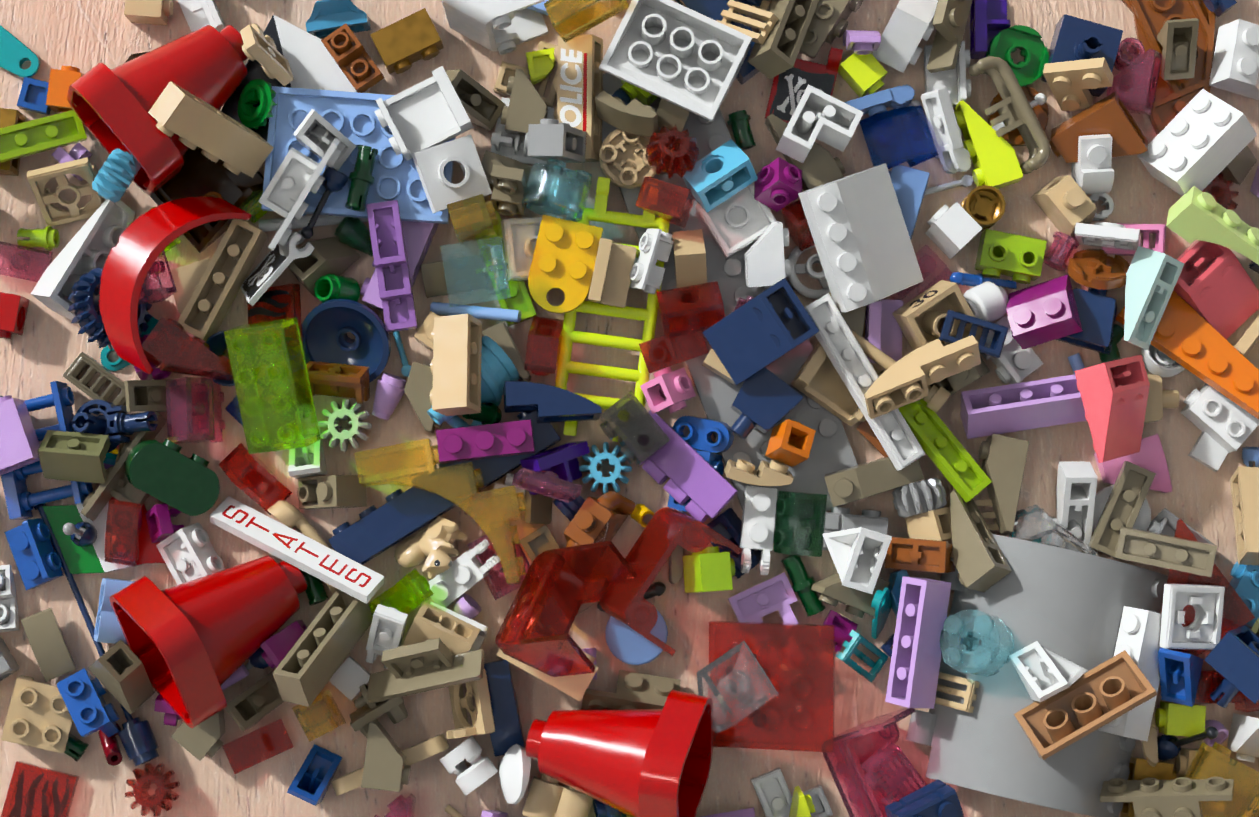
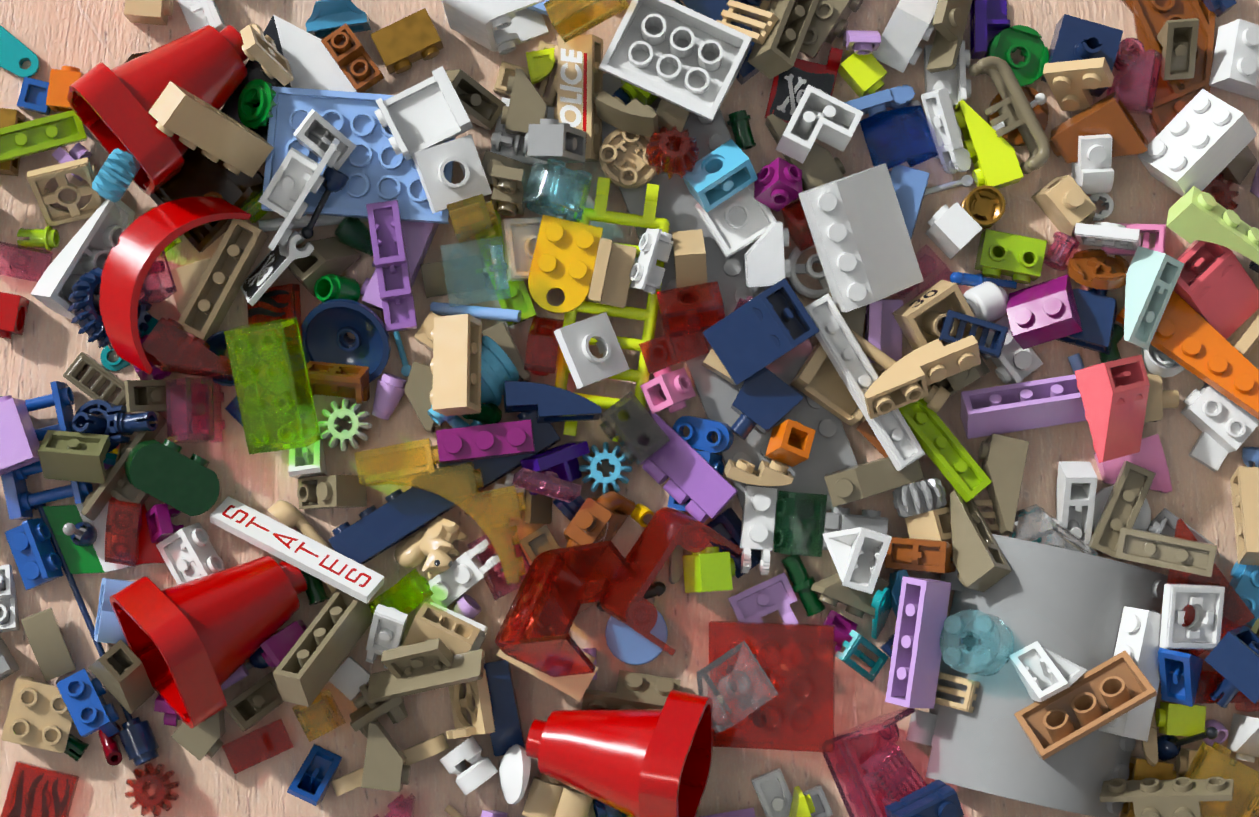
(254, 477): clear red slope -> none
(361, 178): dark green pin -> none
(575, 348): none -> white piece
(666, 201): clear red slope -> none

